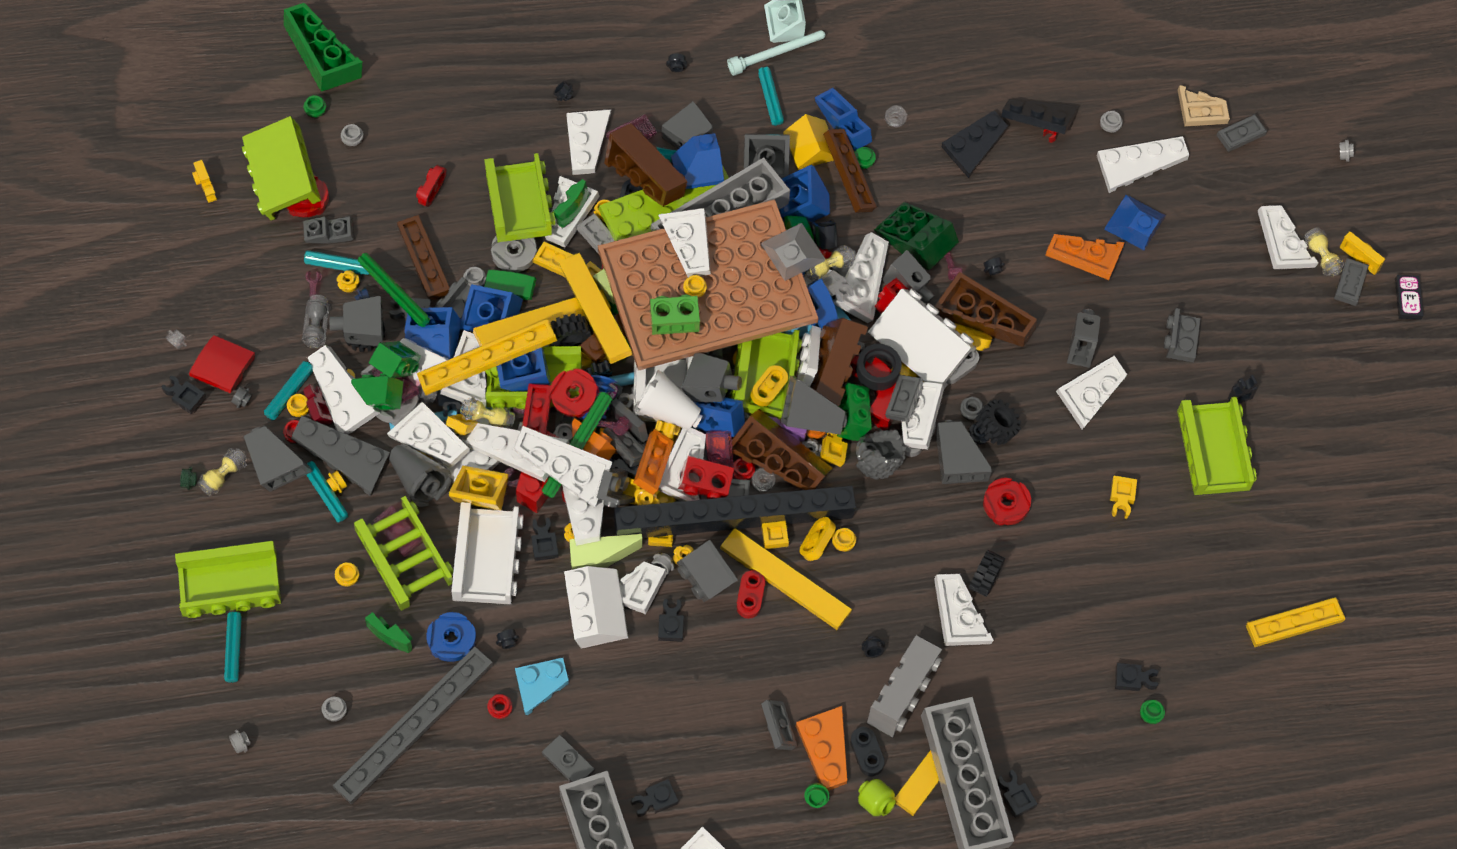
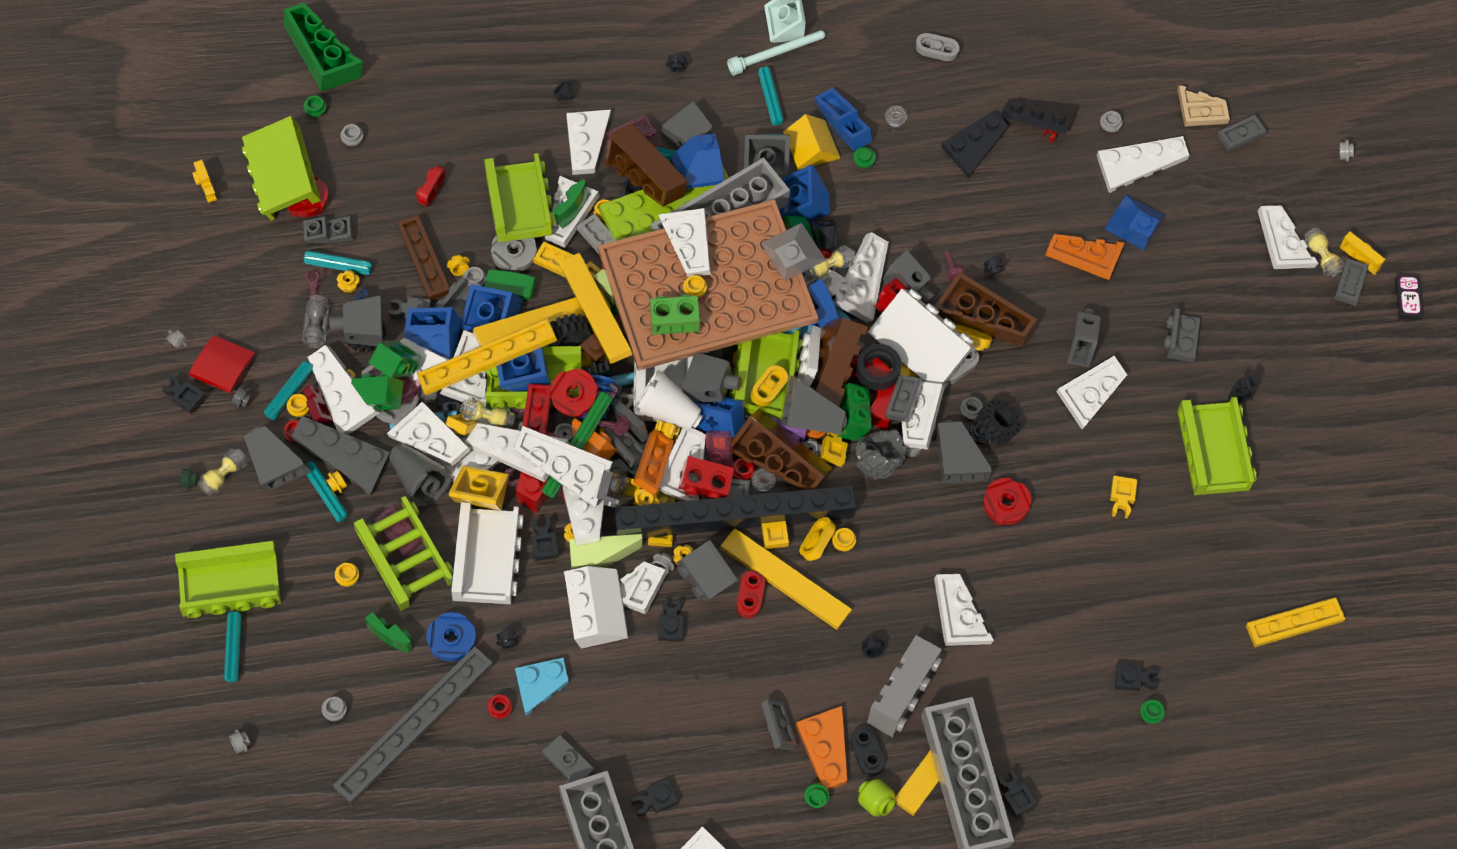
(394, 289): green axle -> none
(458, 265): none -> yellow plate
(849, 170): reddish brown plate -> none
(920, 233): dark green slope -> none
(937, 47): none -> light grey plate
(987, 573): black tyre -> none

